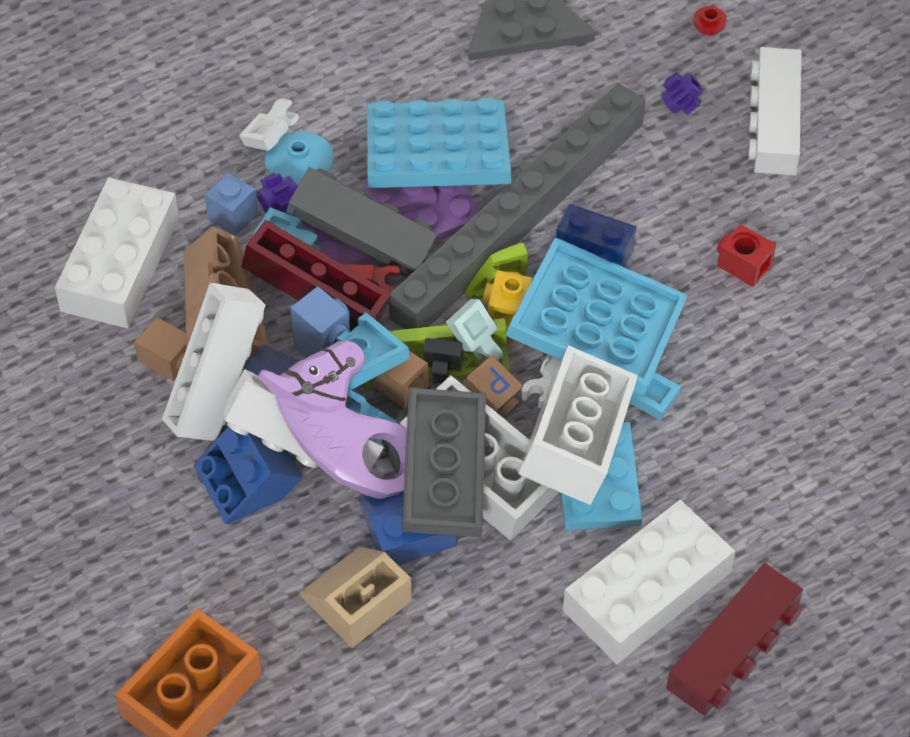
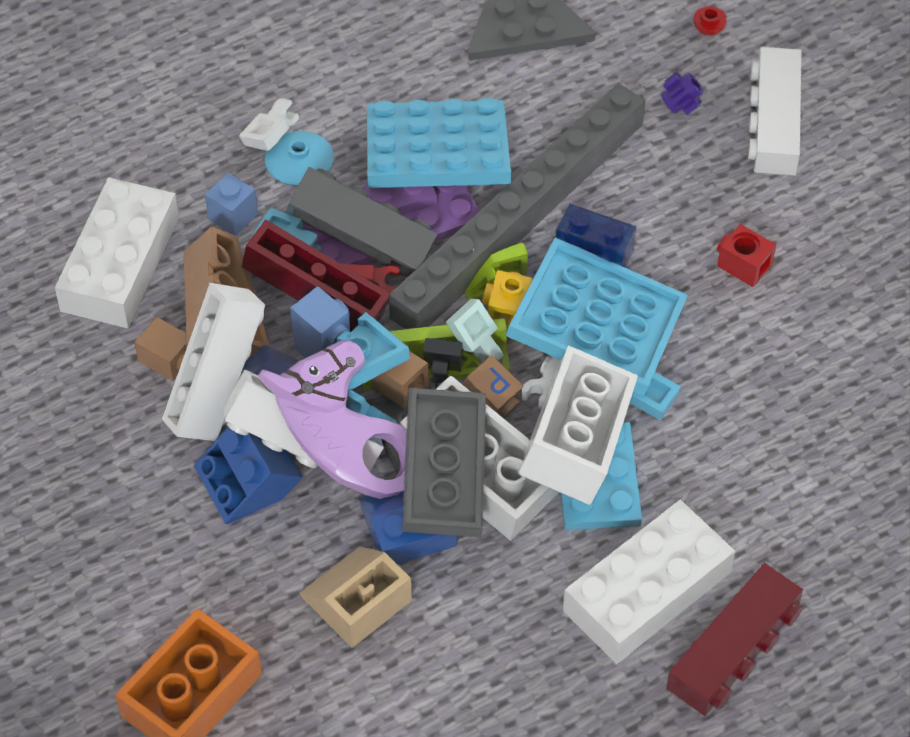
(276, 192): dark purple gear -> none

